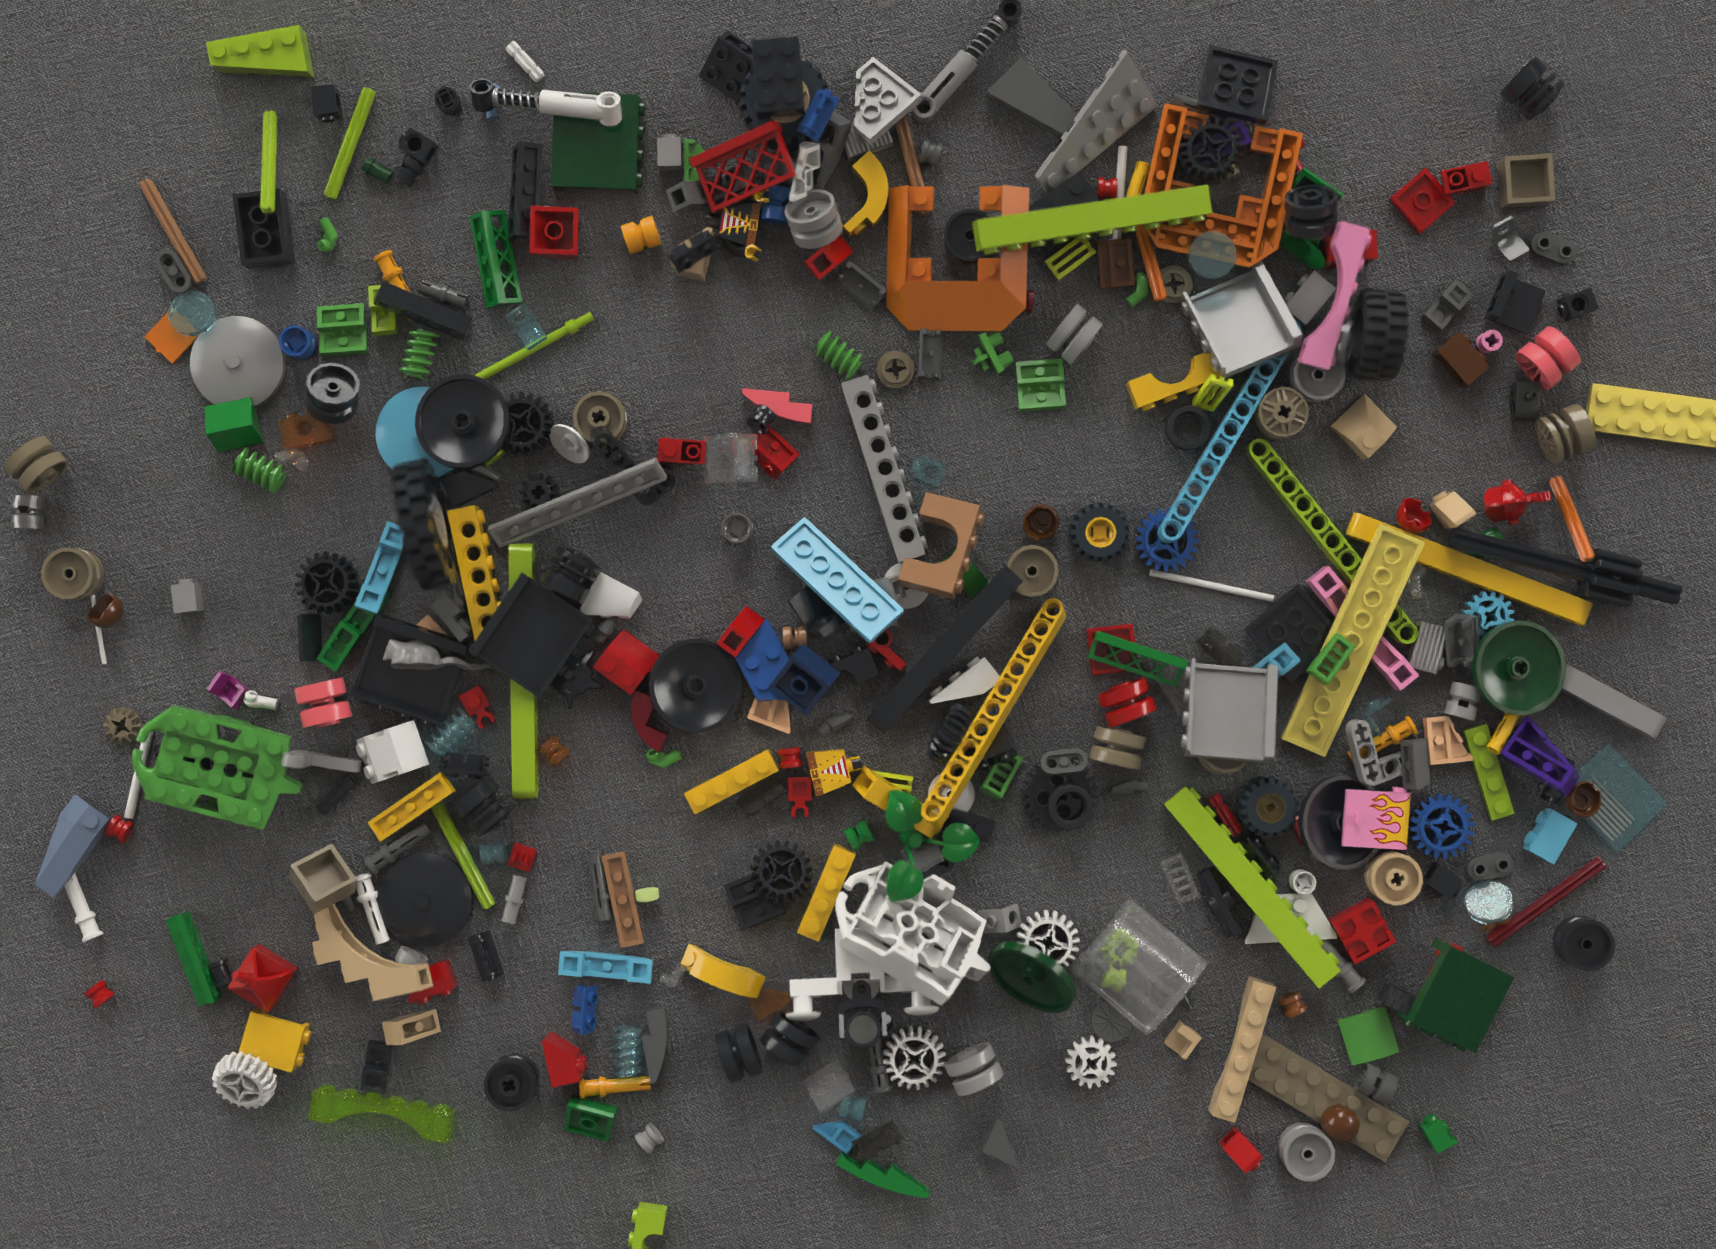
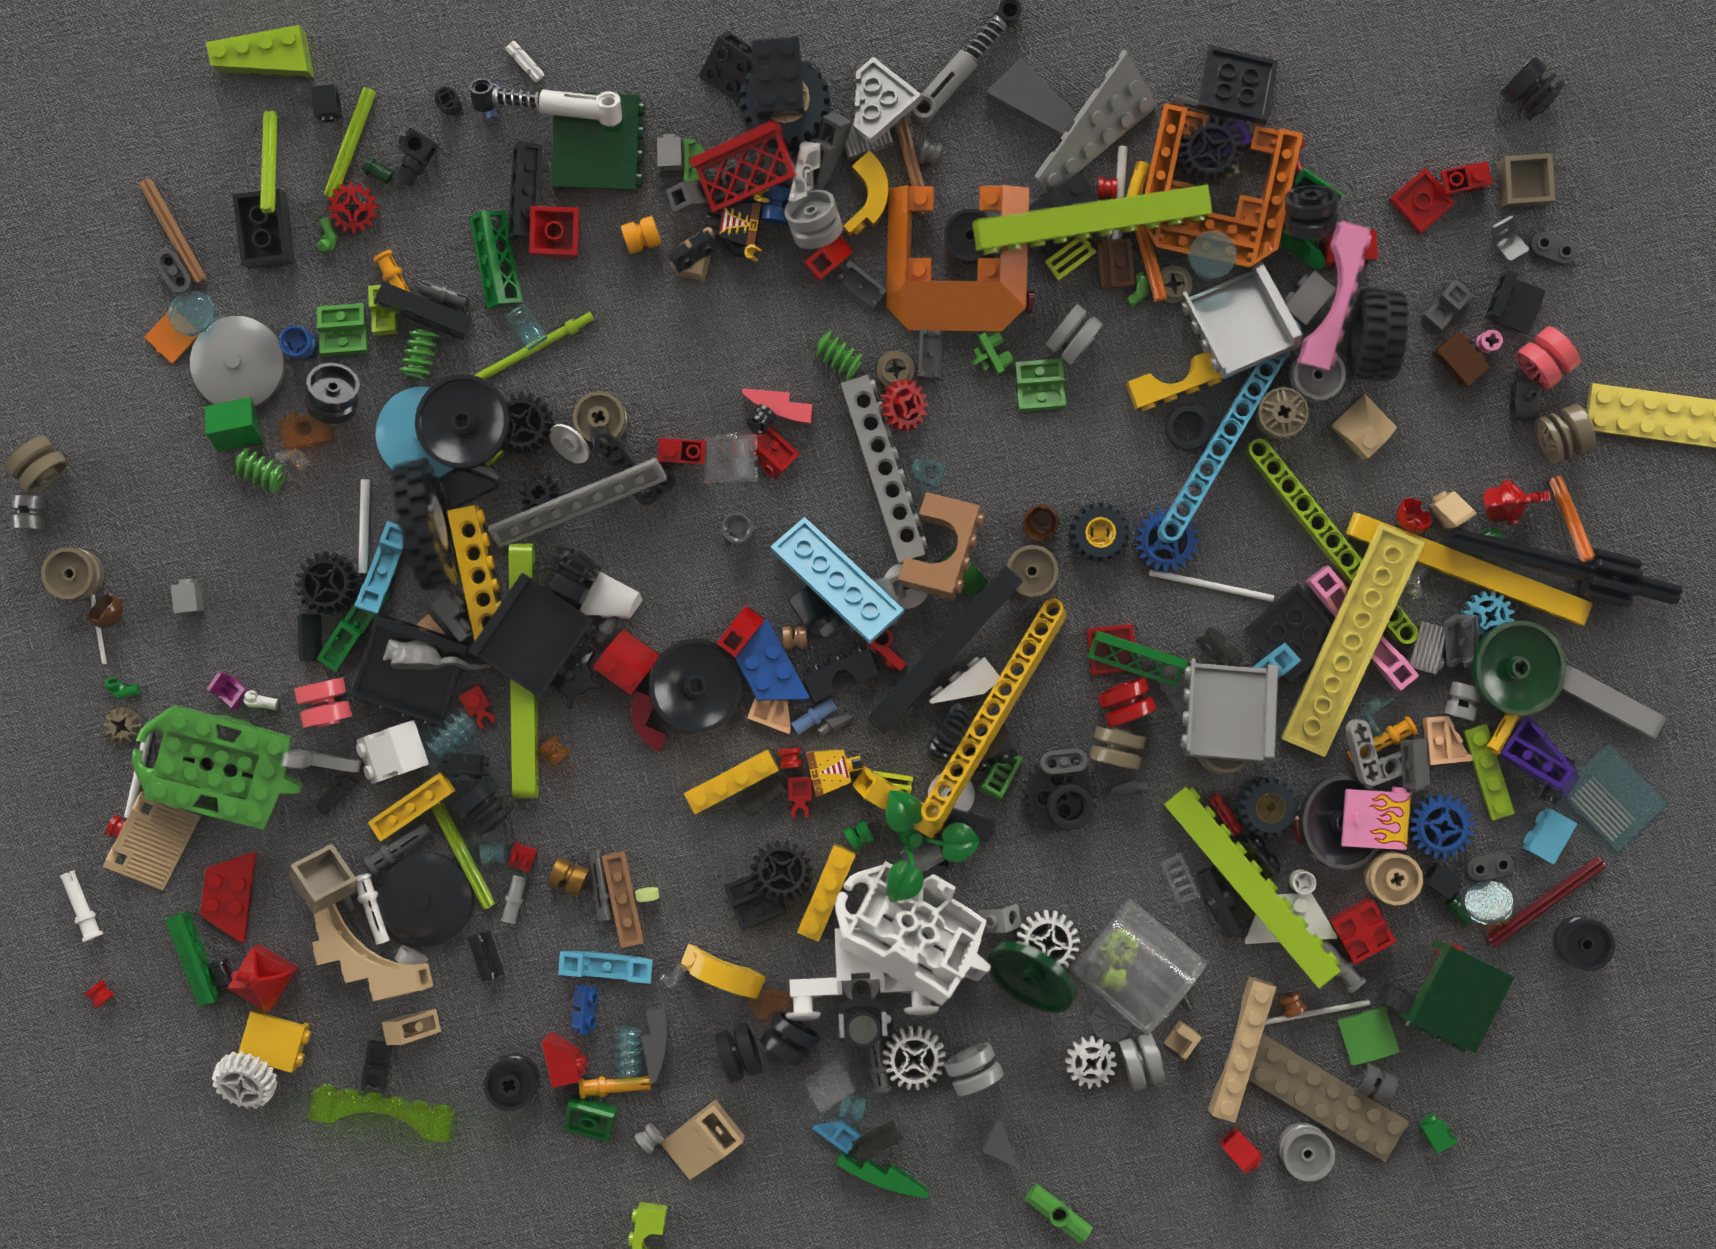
(73, 839): sand blue wedge -> none
(121, 691): none -> green arm
(152, 842): none -> tan window
(229, 894): none -> red wing
(342, 207): none -> red gear
(364, 526): none -> white bar
(443, 983): red slope -> none
(568, 876): none -> pearl gold wheel
(661, 759): bright green arm -> none
(703, 1140): none -> tan slope
(804, 679): dark blue slope -> none
(814, 716): none -> medium blue pin
(818, 114): blue hinge -> none
(904, 405): none -> red gear
(1069, 1222): none -> bright green piece
(1144, 1061): none -> light grey wheel
(1208, 391): neon yellow tile -> none
(1319, 1011): none -> white axle
(1331, 672): bright green slope -> none
(1340, 1123): reddish brown hair -> none
(1346, 342): dark grey wheel -> none
(1456, 907): none -> dark green pin
(1584, 799): reddish brown hair -> none
(1585, 299): black brick -> none

